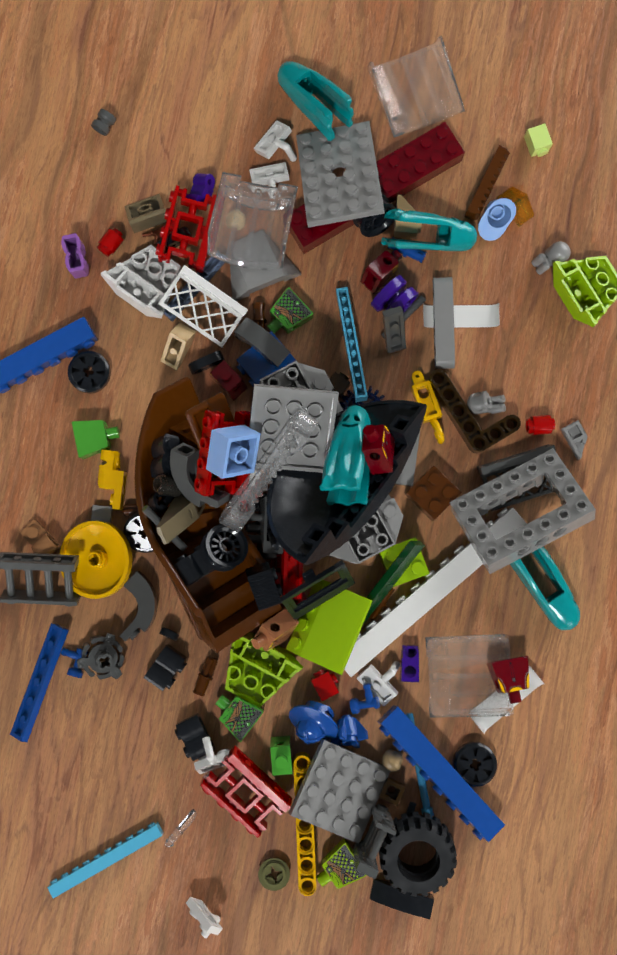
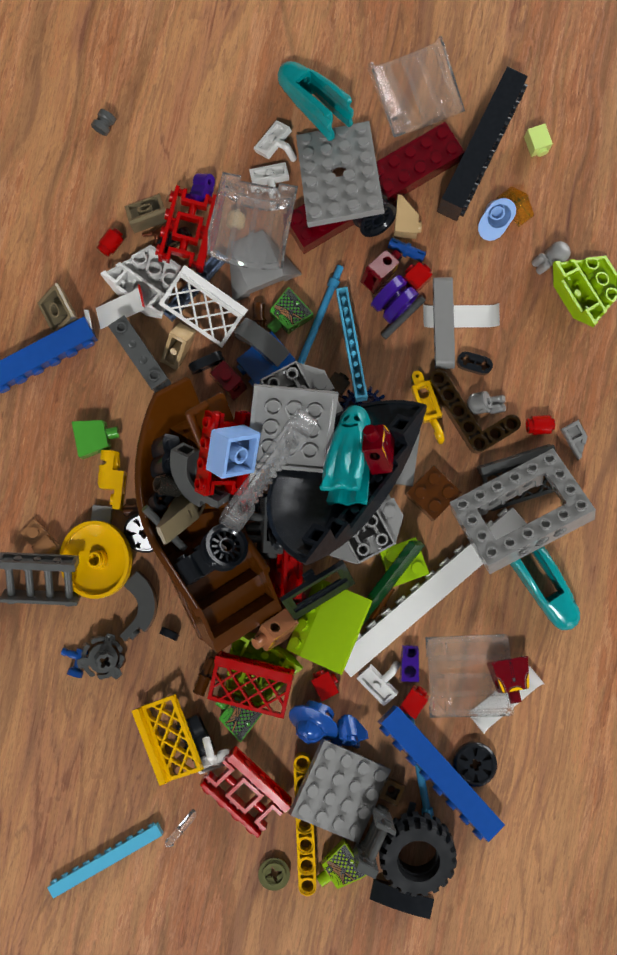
(39, 682): blue plate -> none
(57, 308): none -> dark tan slope
(75, 255): medium lavender brick -> none
(83, 362): black wheel -> none
(124, 305): none -> white sticker
(139, 354): none -> dark grey fence
(155, 743): none -> yellow fence
(165, 668): black brick -> none
(208, 922): white plate -> none
(256, 668): none -> red fence
(263, 585): black brick -> none
(281, 755): bright green torso -> none
(332, 284): none -> dark azure bar
(356, 705): blue piece -> none
(392, 760): tan piece -> none
(394, 329): dark grey plate -> none
(414, 701): none -> red brick
(417, 276): none -> red brick
(450, 236): teal piece -> none
(475, 358): none -> black beam
(483, 144): none -> black brick
(487, 183): reddish brown gear -> none

